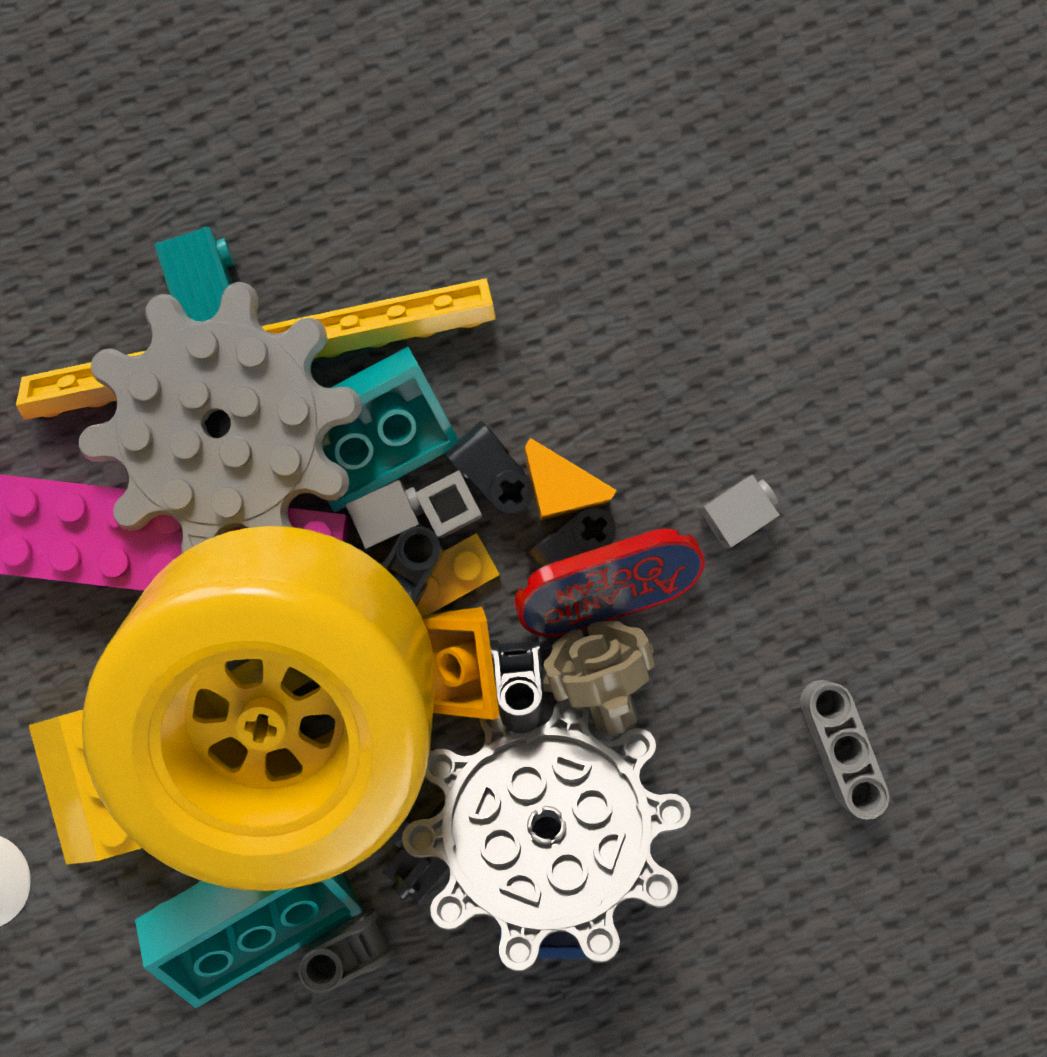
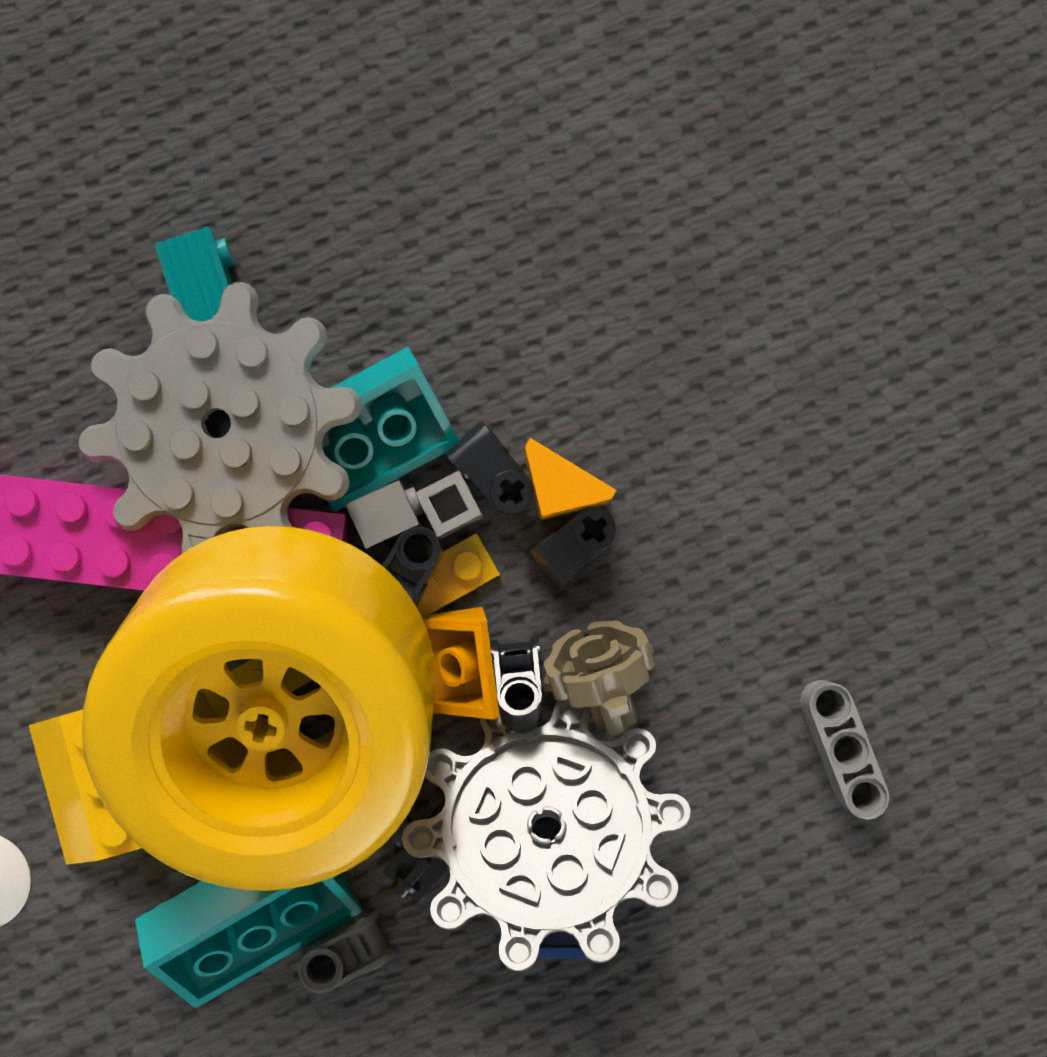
(347, 330): yellow plate -> none
(609, 582): tile -> none
(740, 511): light grey brick -> none

